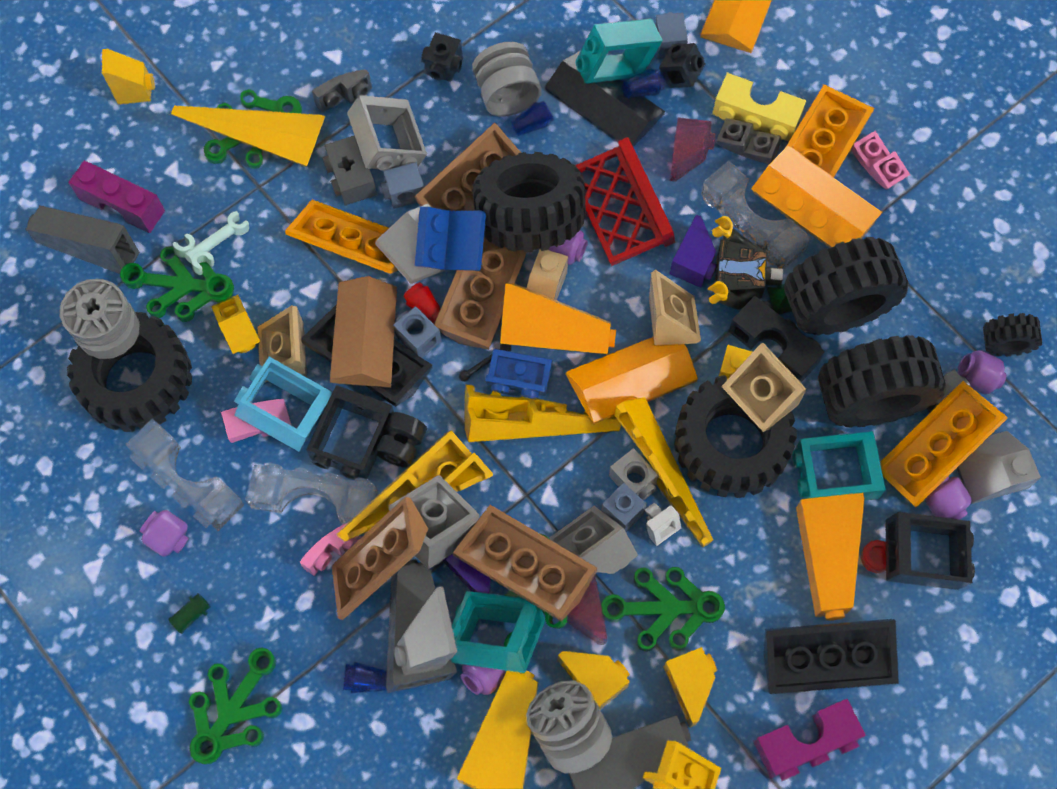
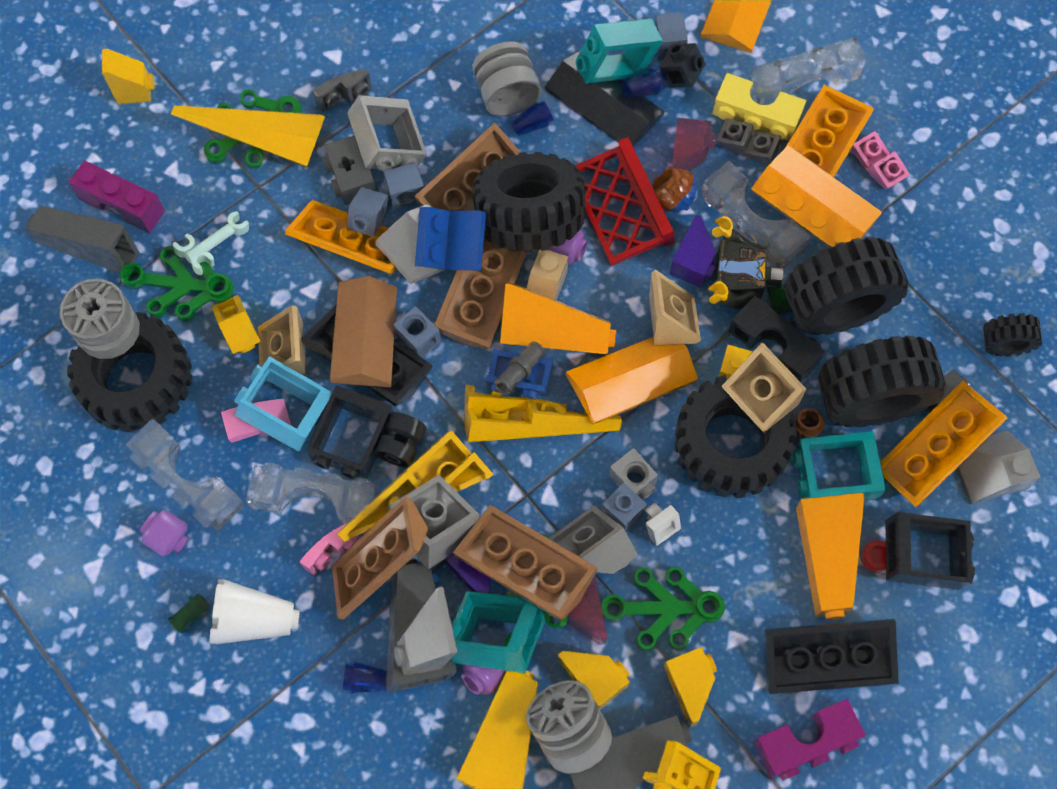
(230, 710): green plant -> none
(249, 614): none -> white cone
(367, 211): none -> sand blue brick
(424, 300): red cone -> none
(442, 57): black brick -> none
(465, 375): black hinge -> none
(519, 368): none -> dark grey pin
(644, 430): yellow wedge -> none
(675, 189): none -> dark orange piece
(808, 423): none -> reddish brown cone
(834, 62): none -> clear arch
(949, 499): medium lavender head -> none
(982, 371): medium lavender head -> none

